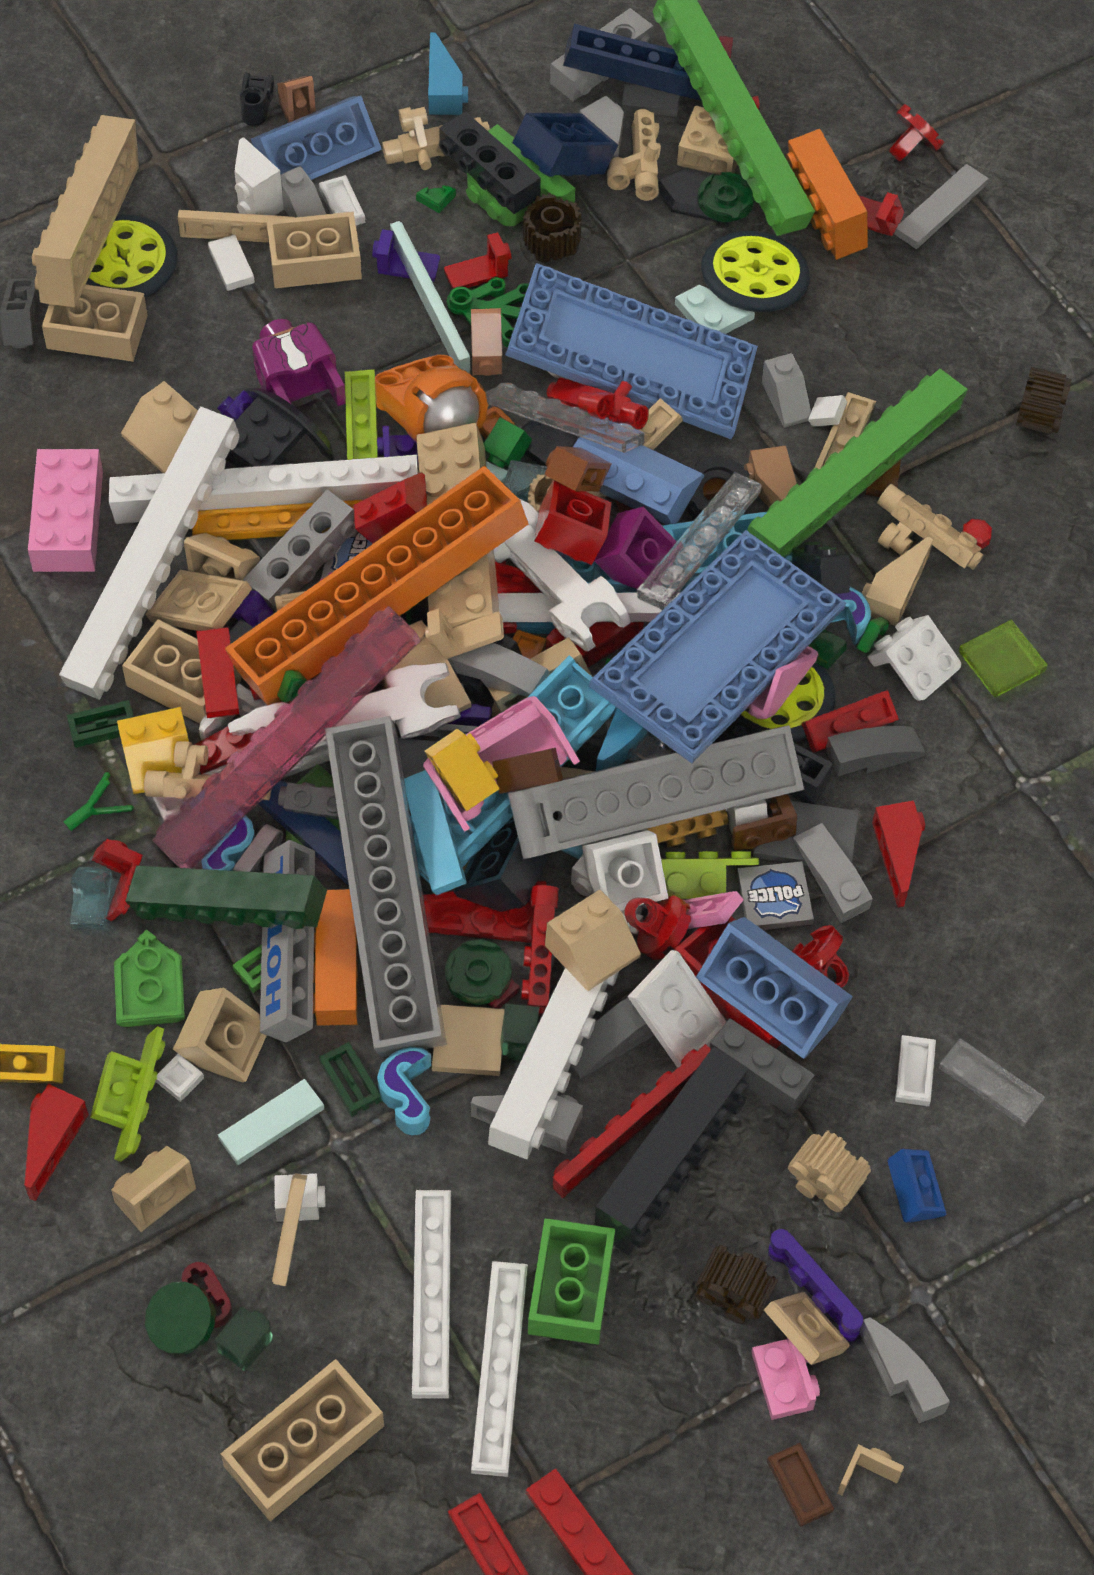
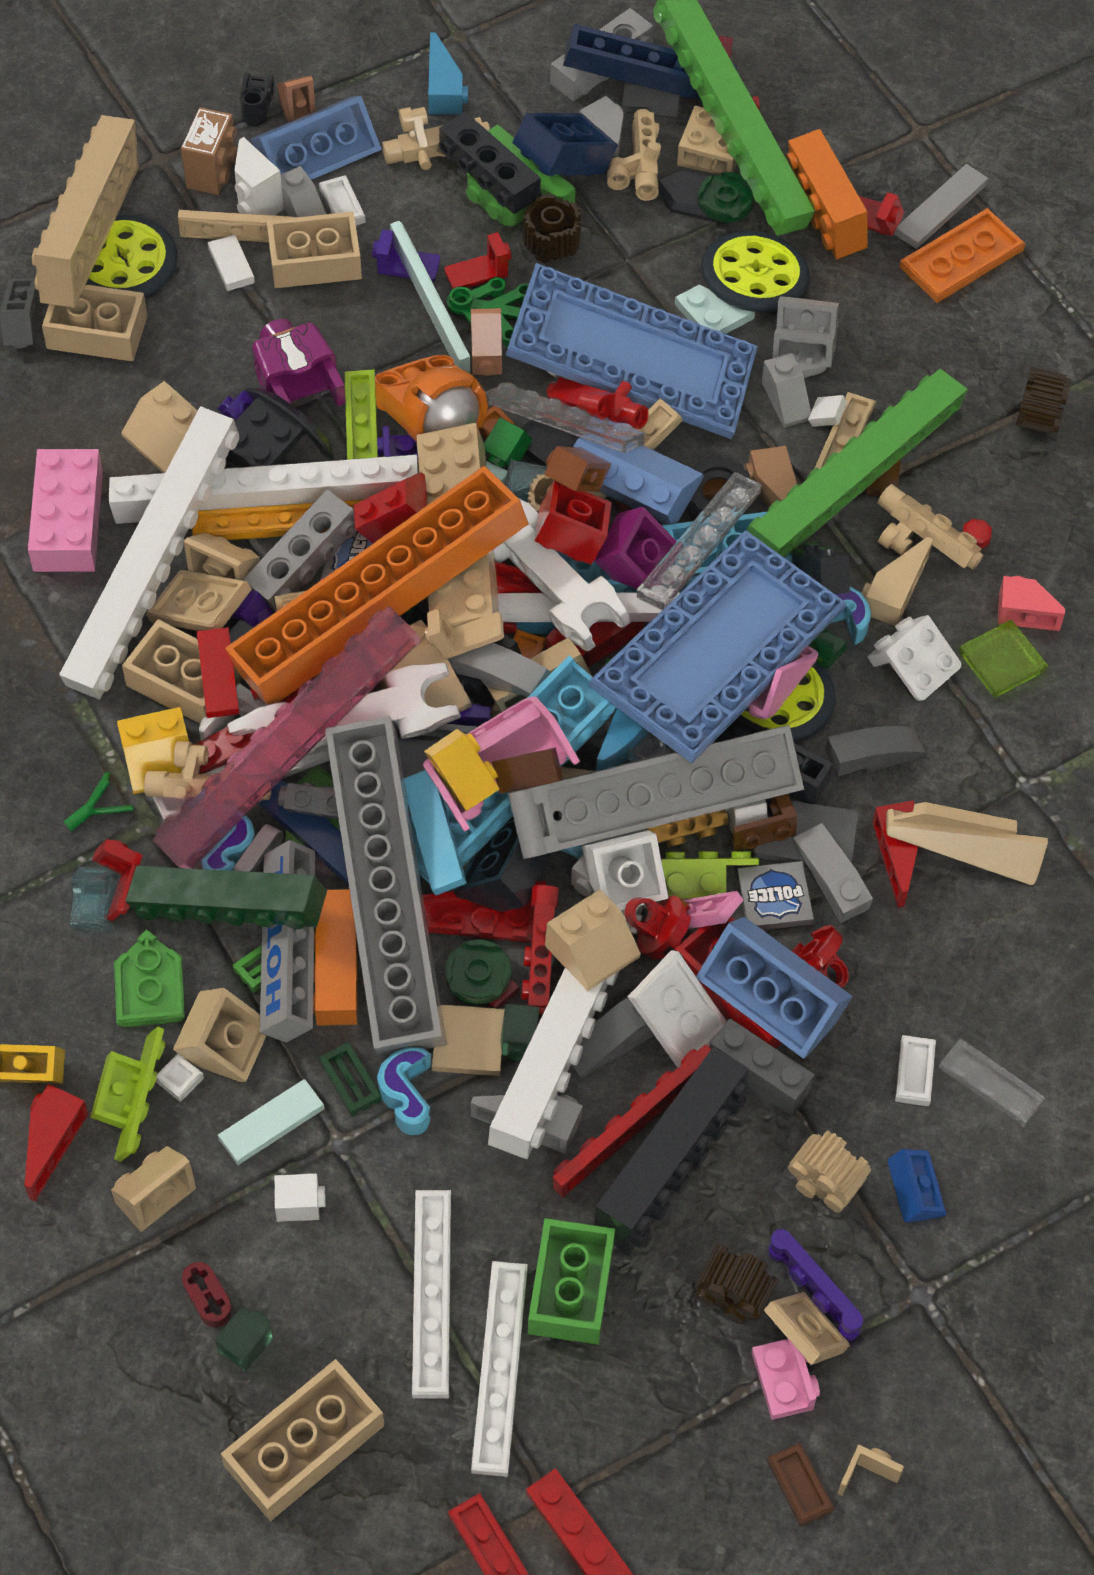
(102, 728): dark green tile -> none
(180, 1318): dark green tile -> none
(209, 151): none -> medium nougat brick
(289, 1229): tan tile -> none
(290, 685): green tile -> none
(436, 198): green tile -> none
(806, 331): none -> light grey piece
(866, 713): red tile -> none
(874, 628): green tile -> none
(904, 1371): light grey slope -> none
(917, 131): red tile -> none
(962, 255): none -> orange tile
(970, 838): none -> tan wedge
(1028, 604): none -> coral slope

